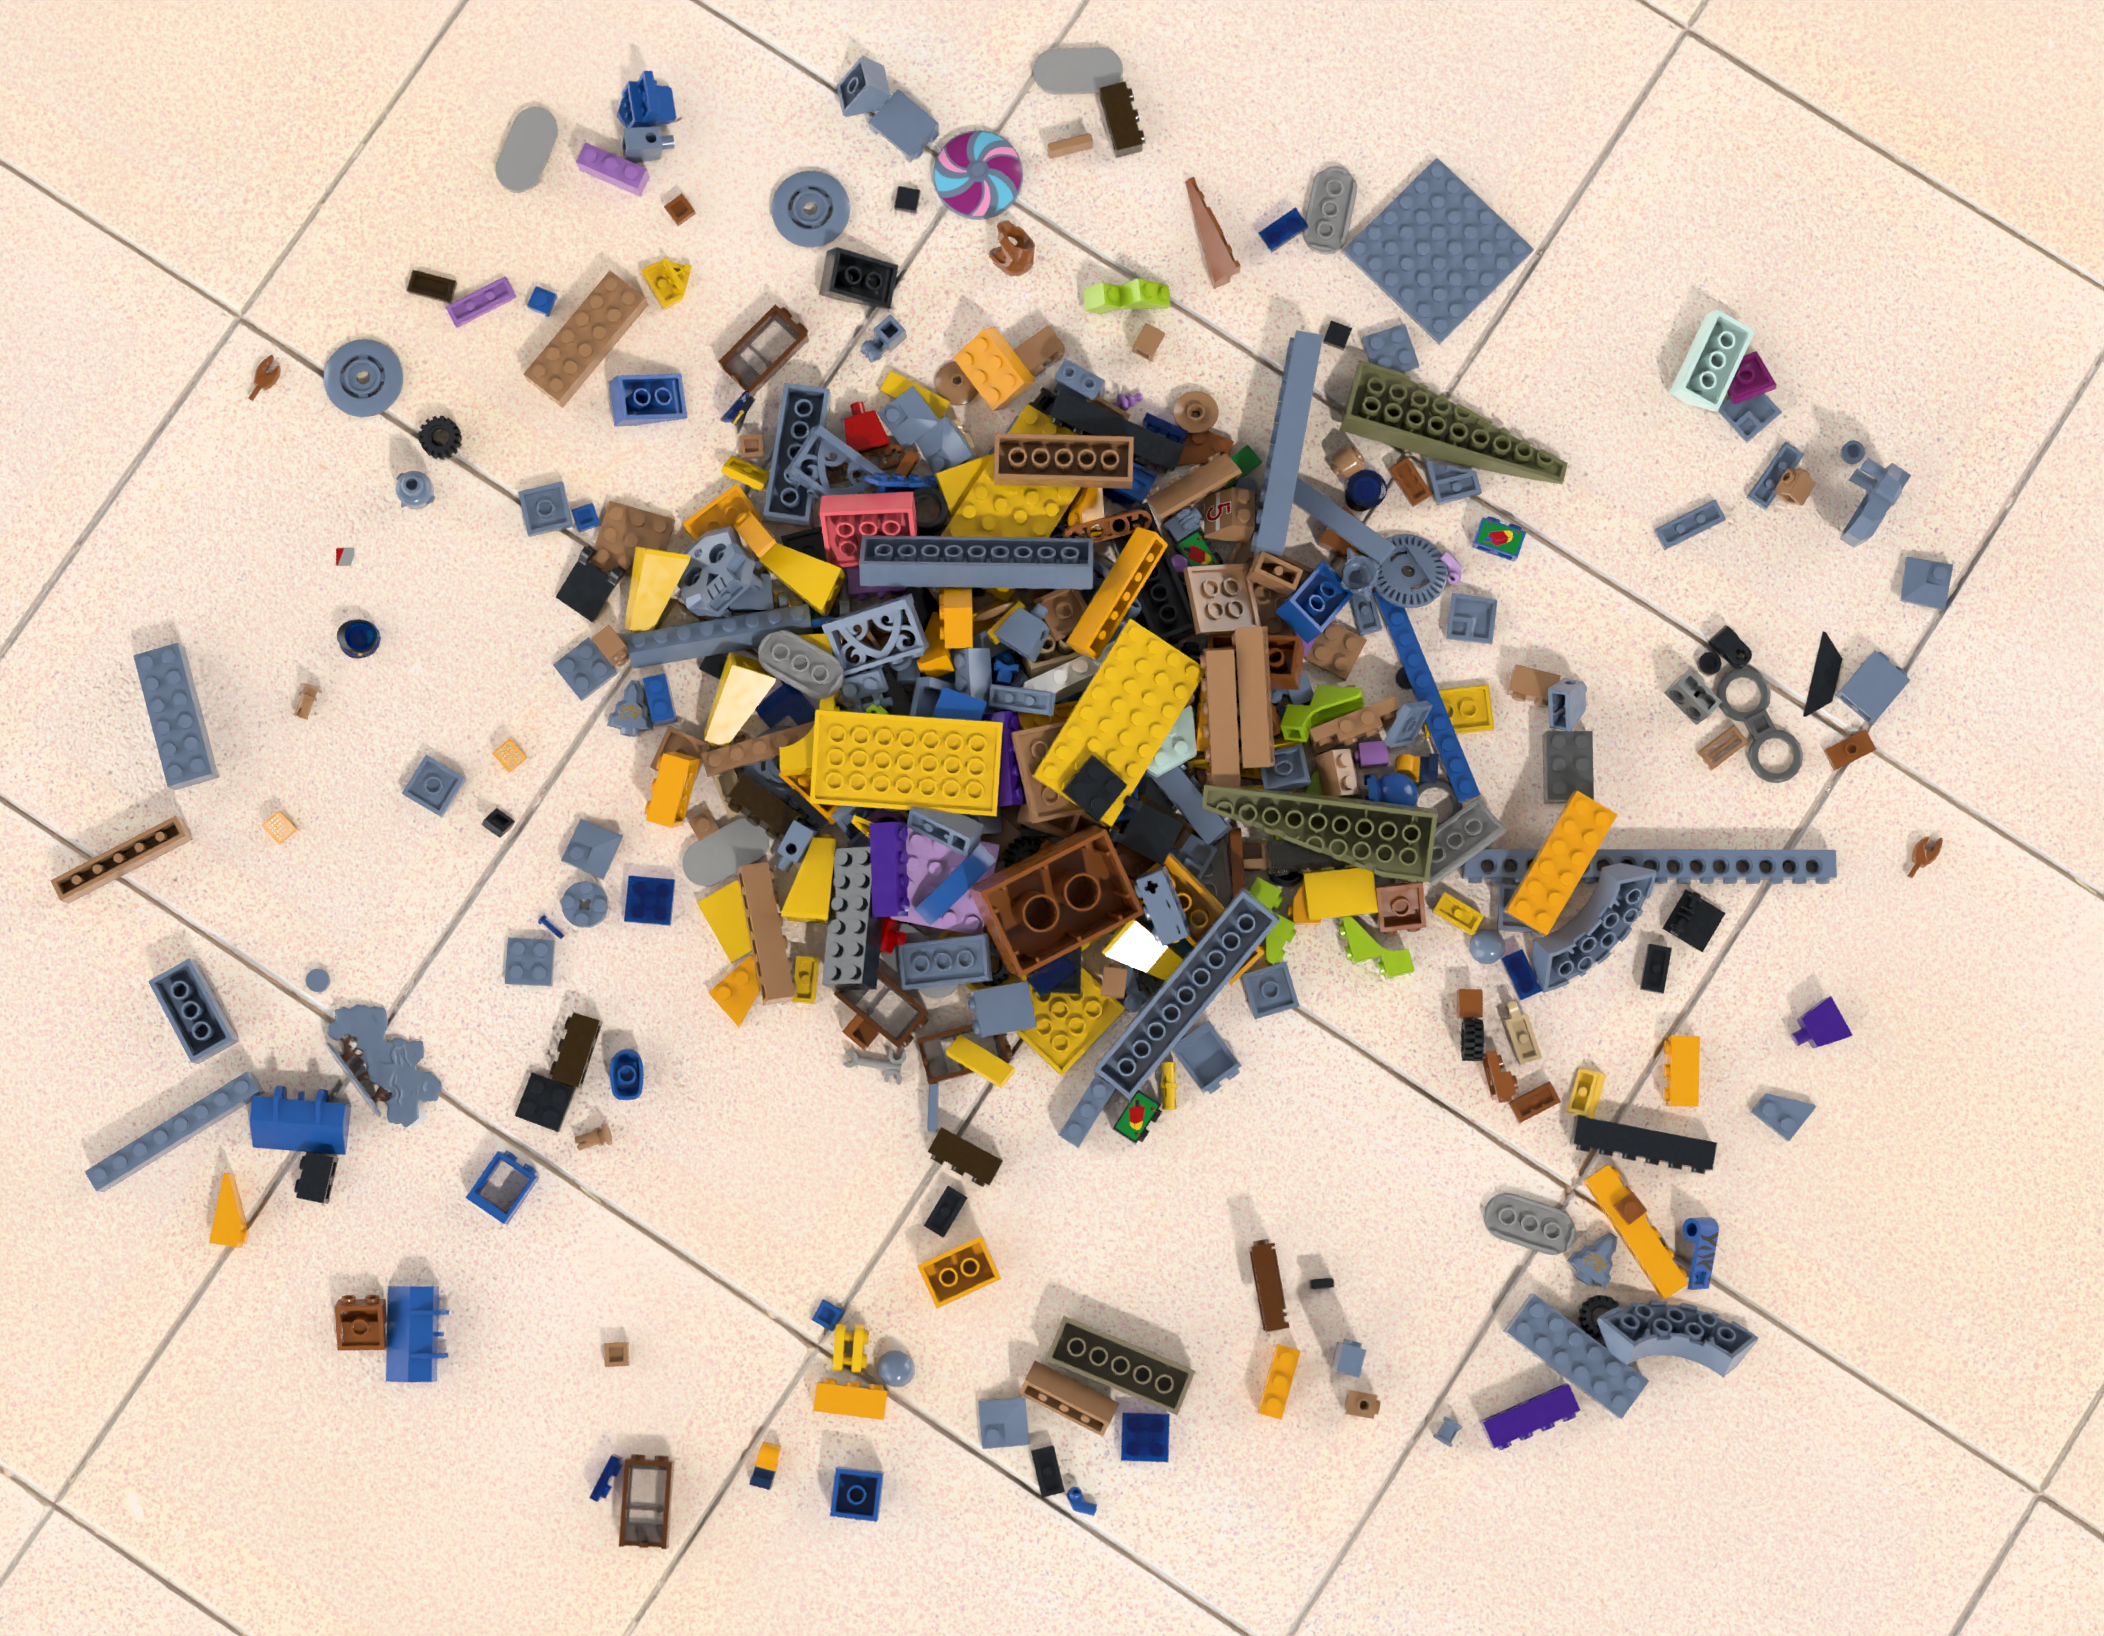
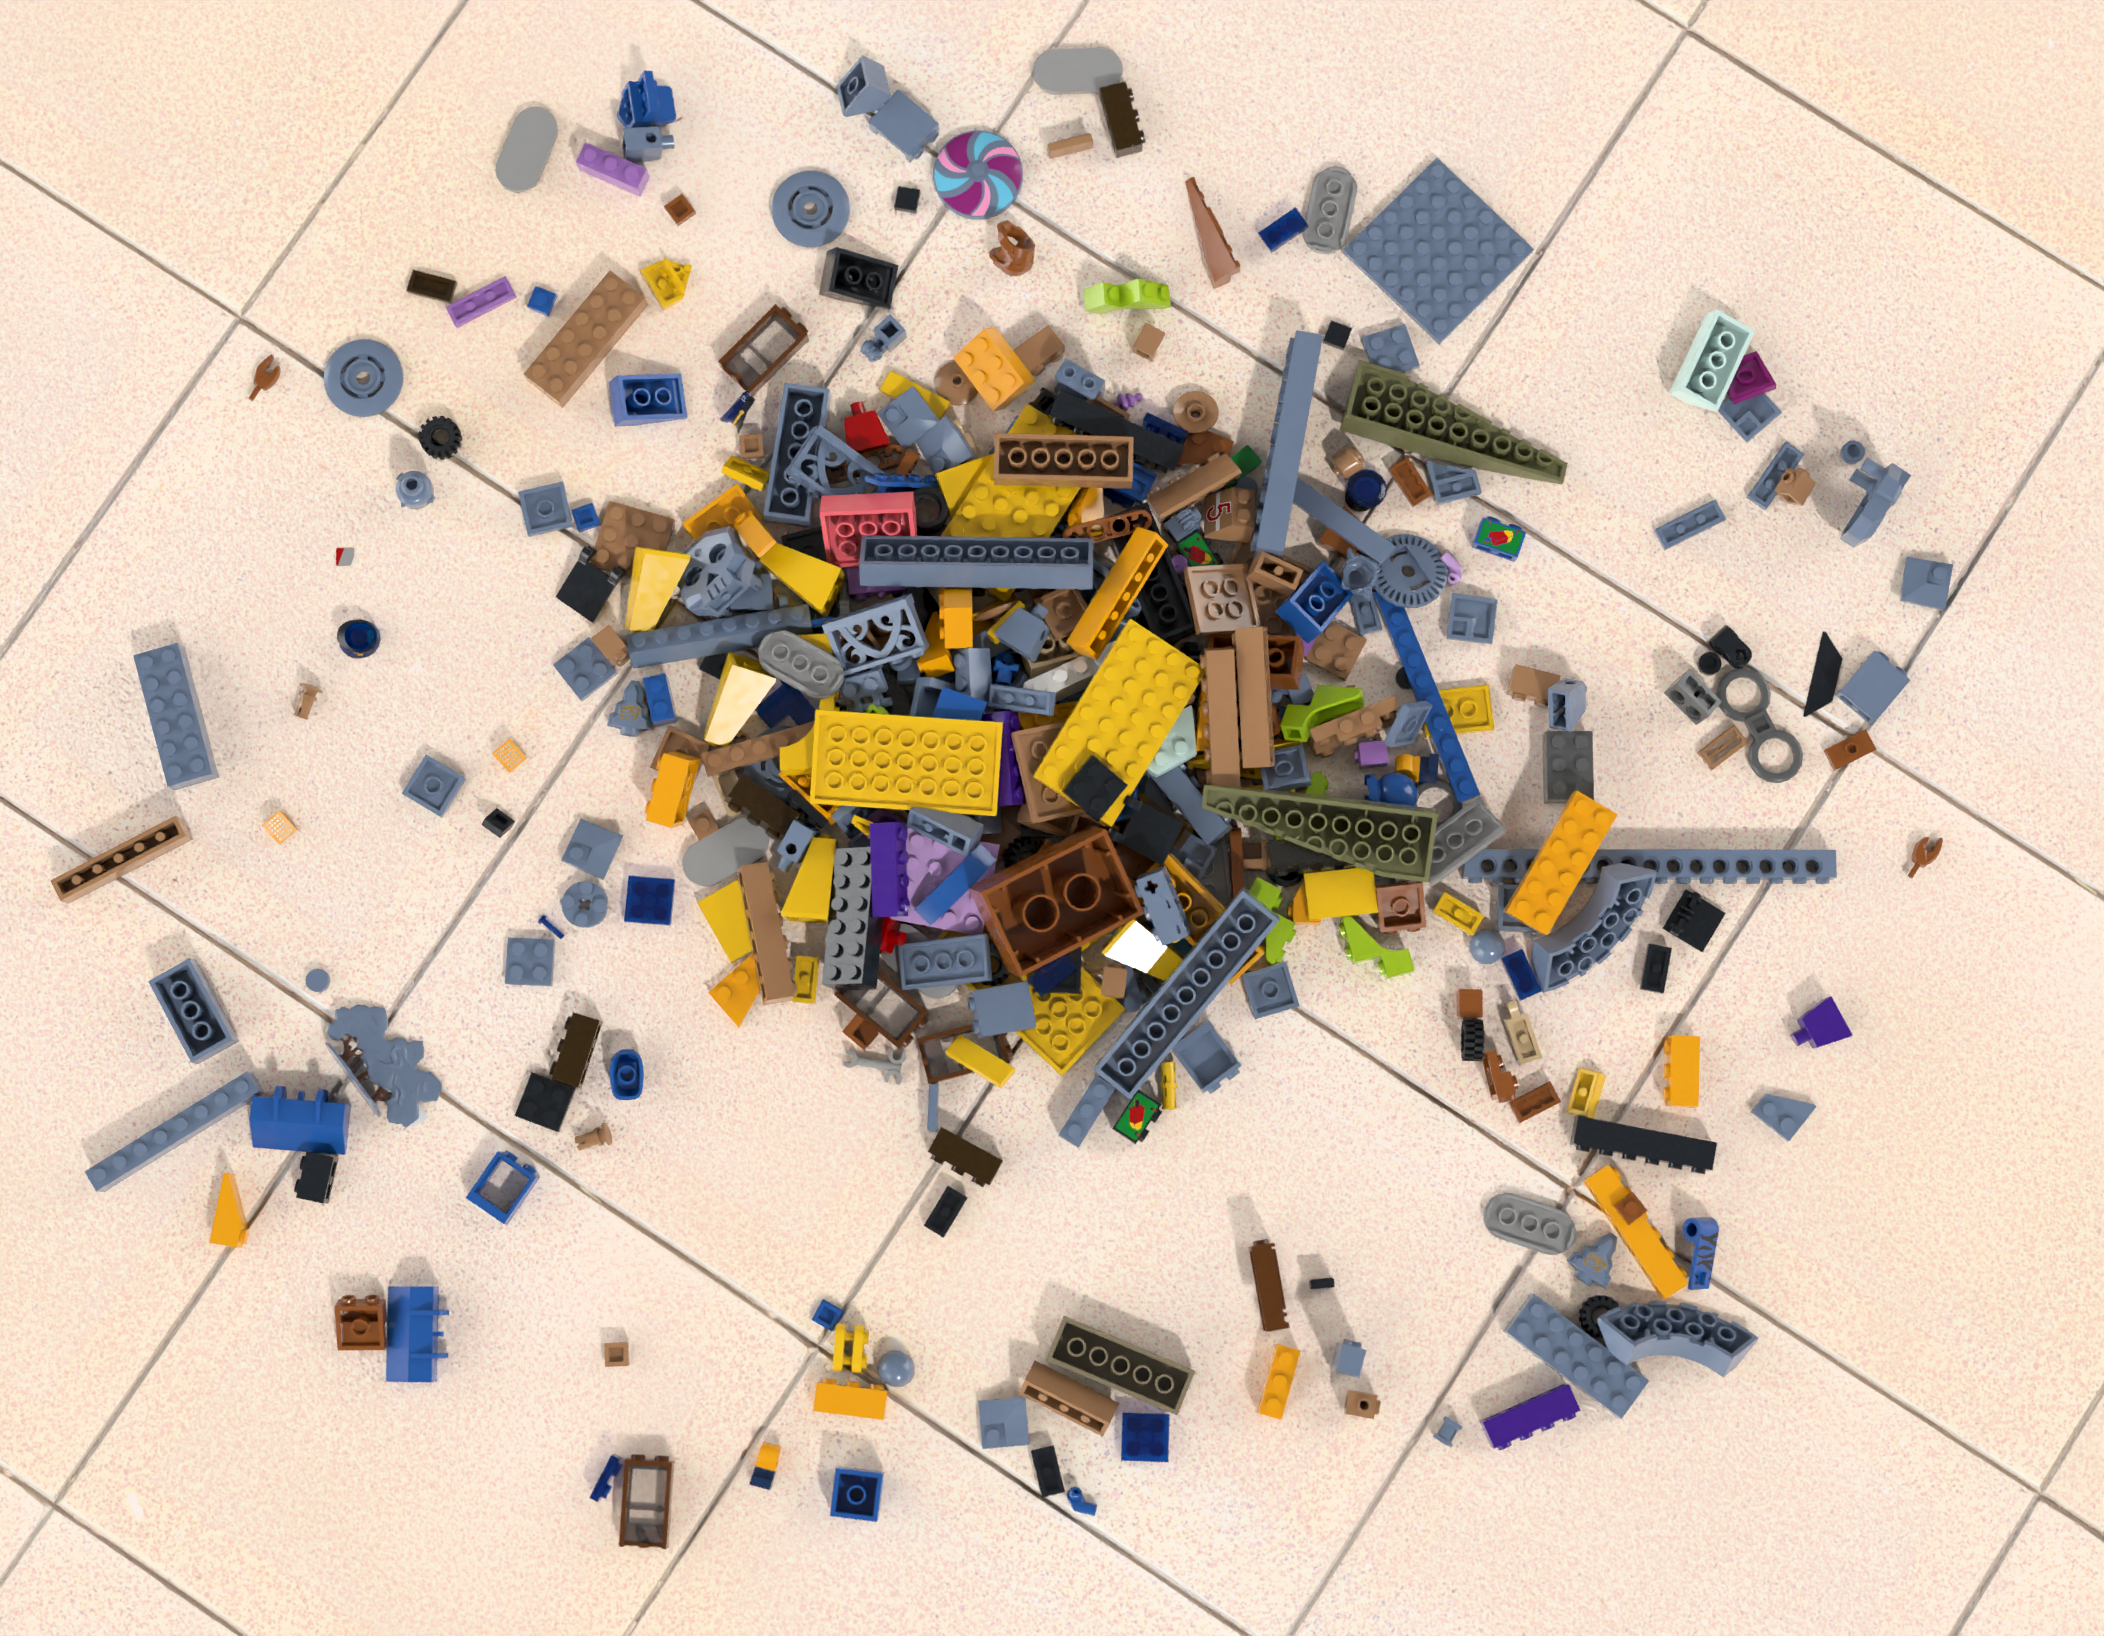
(959, 1272): light orange brick -> none
(1338, 774): medium nougat slope -> none

